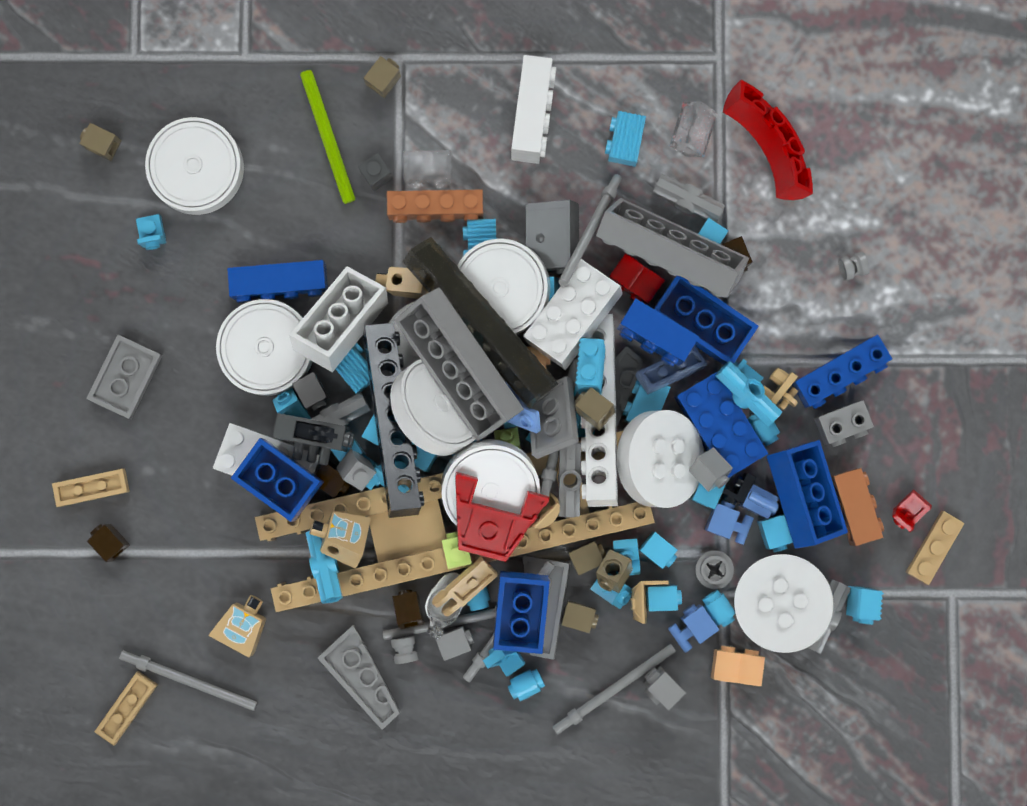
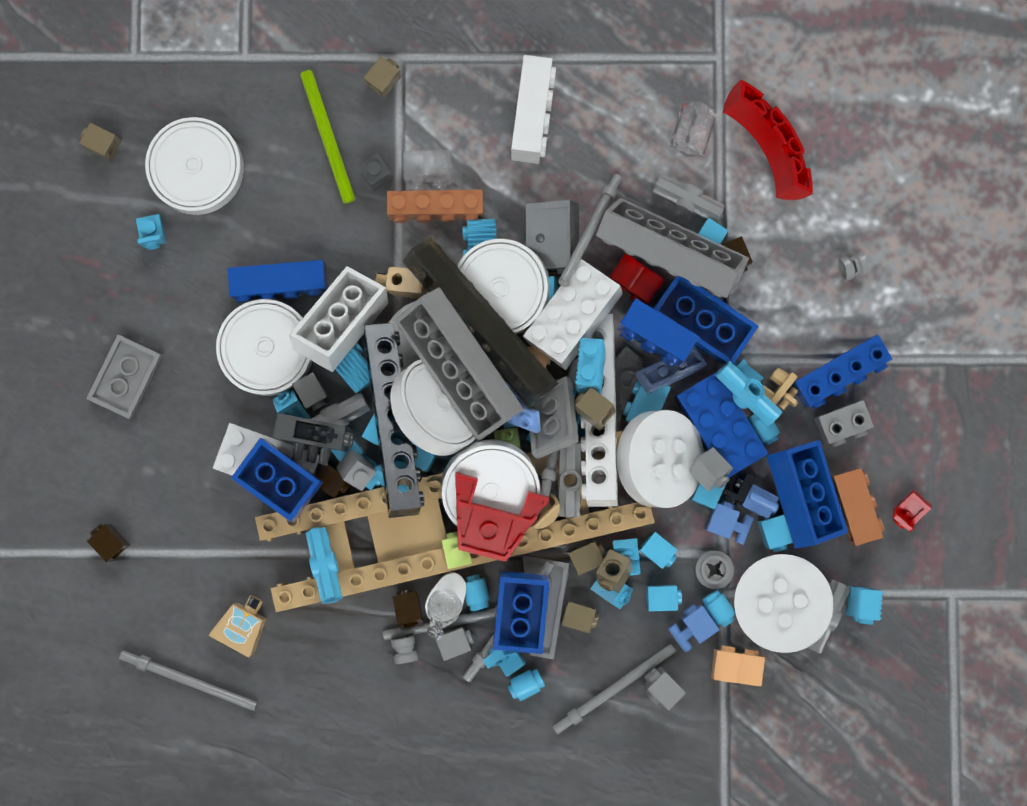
(90, 487): tan plate -> none
(126, 708): tan tile -> none
(343, 537): tan torso -> none
(356, 671): light grey wing -> none
(465, 586): tan hinge -> none
(626, 138): medium azure brick -> none
(638, 599): tan piece -> none
(935, 547): tan plate -> none

